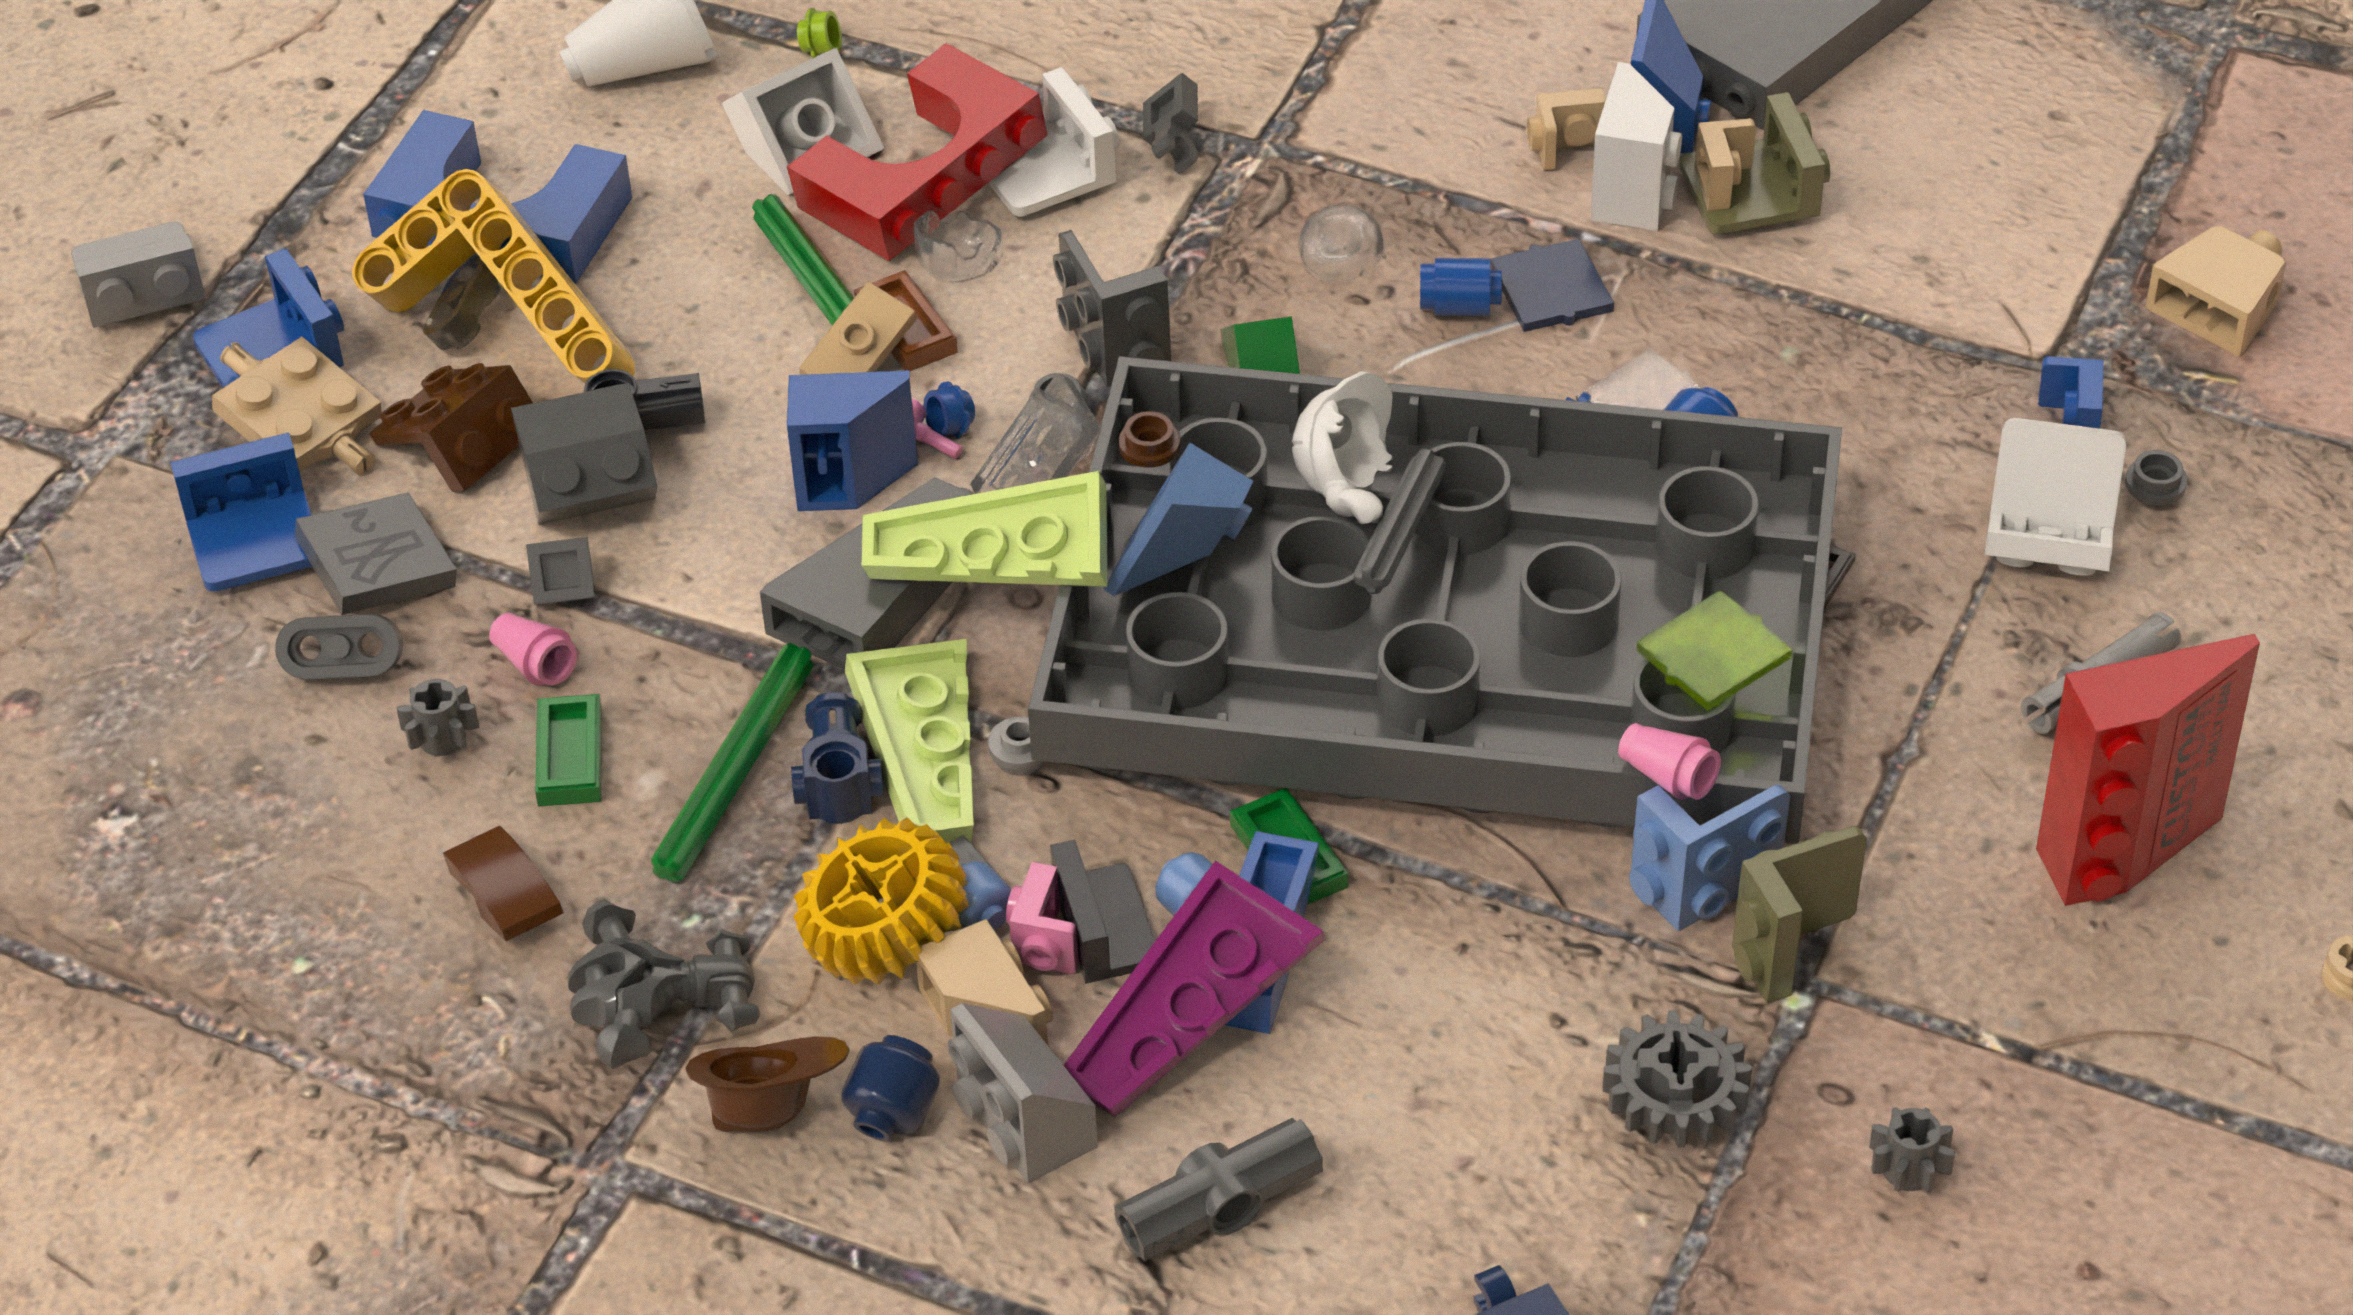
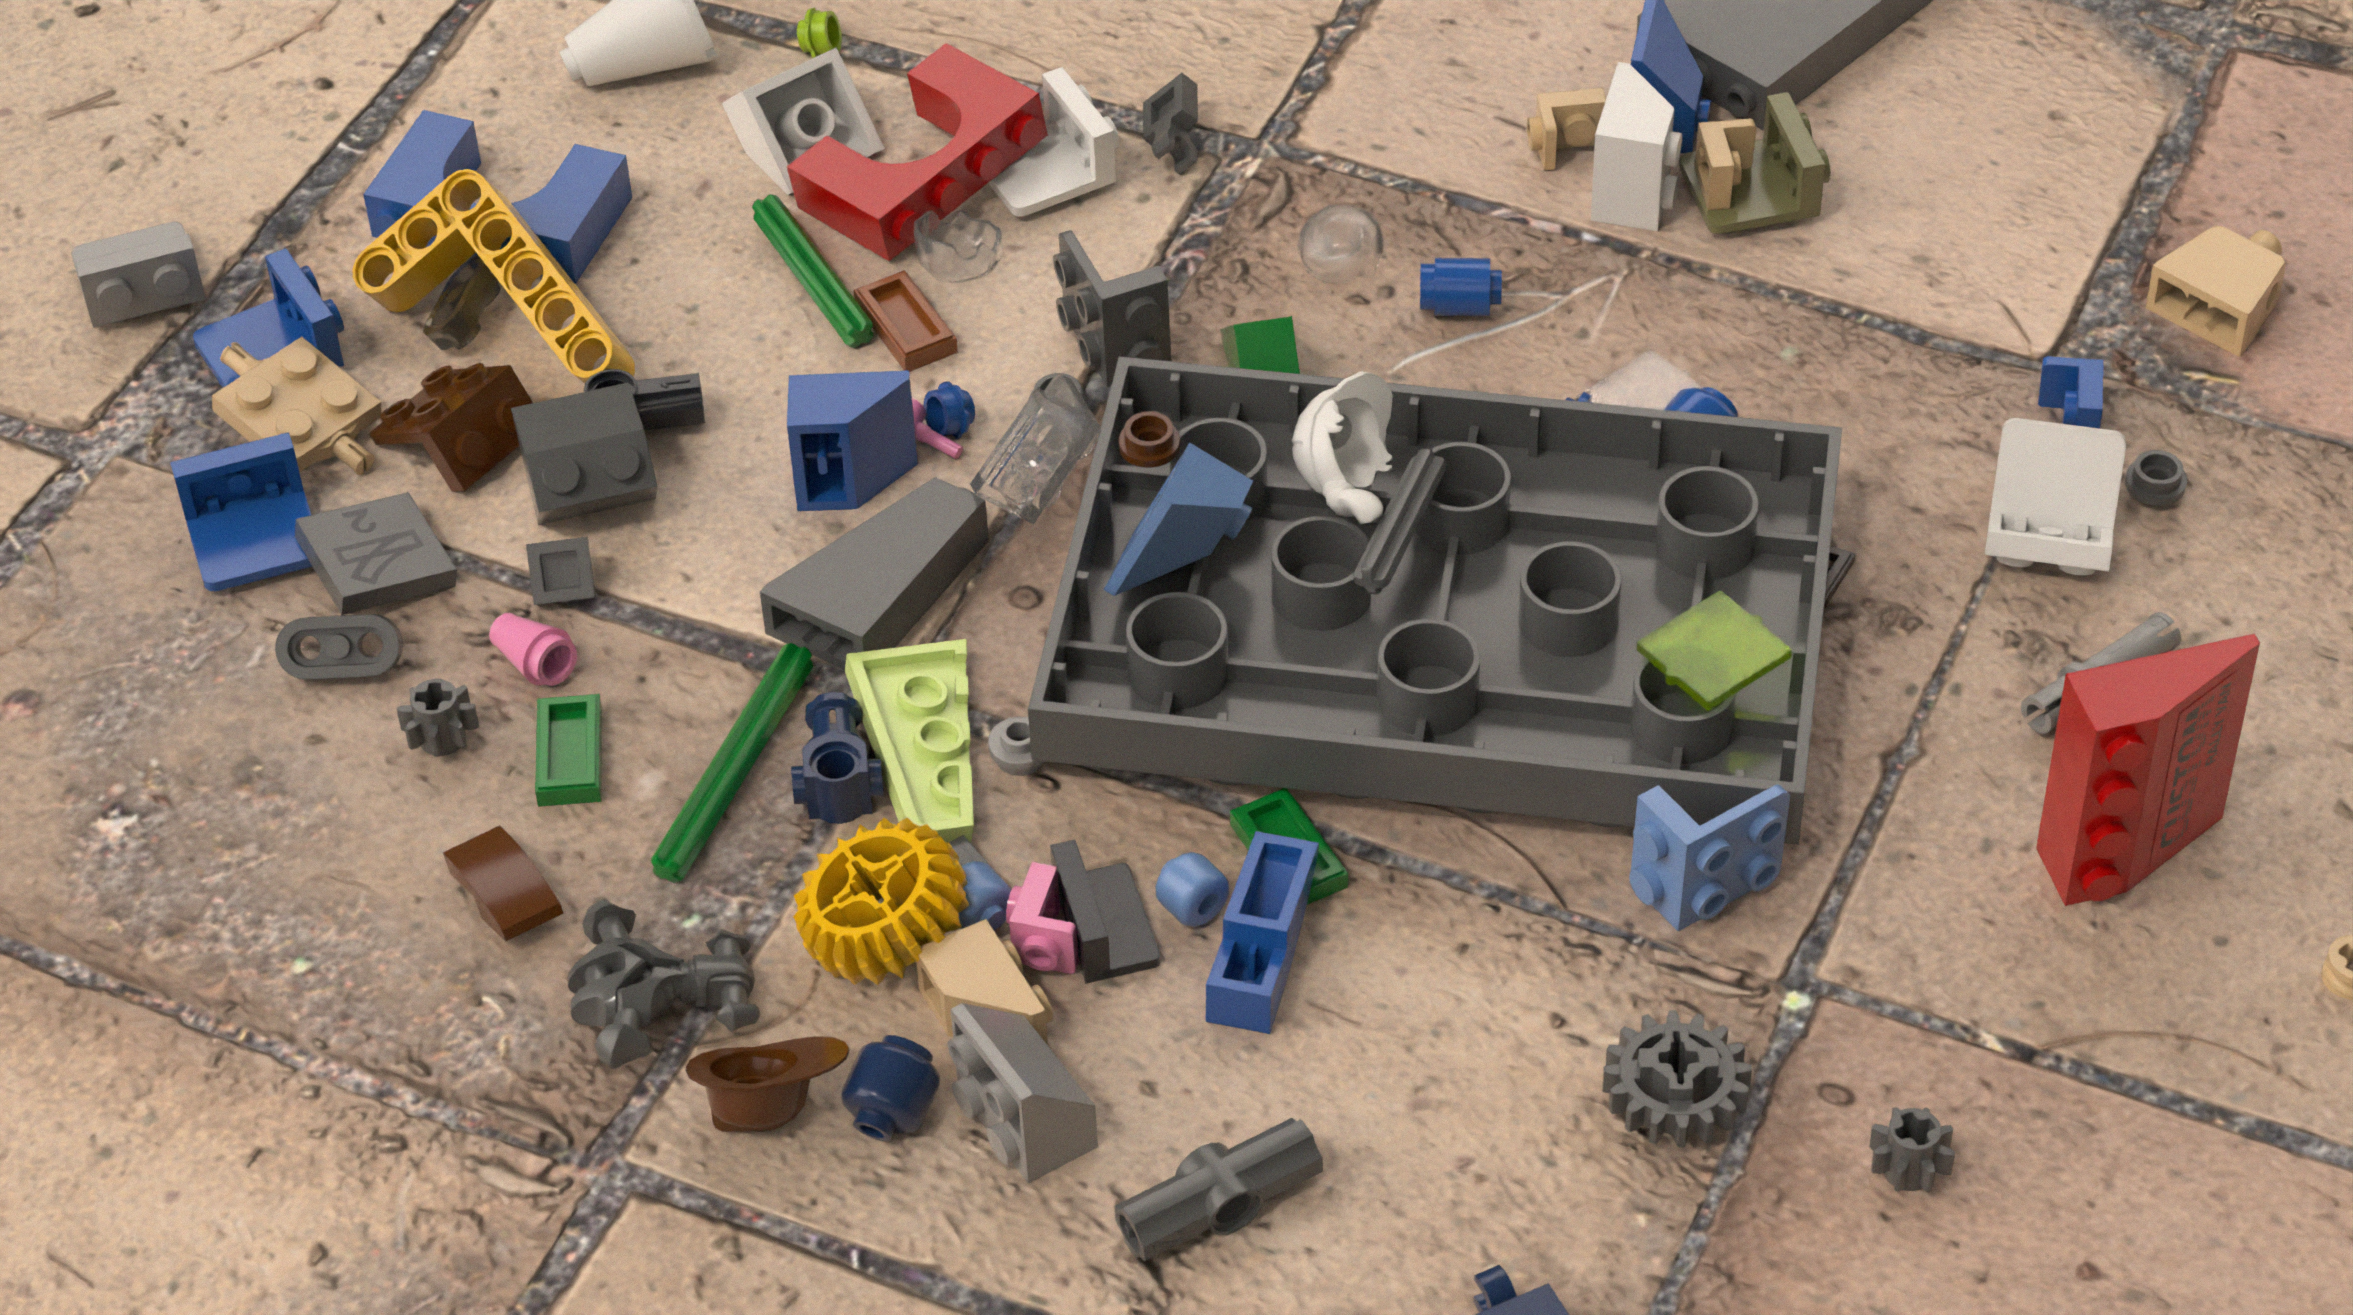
(861, 334): tan plate -> none
(1007, 535): yellowish green wing -> none
(1192, 981): magenta wing -> none
(1552, 285): piece -> none
(1672, 760): bright pink cone -> none
(1791, 895): olive bracket -> none

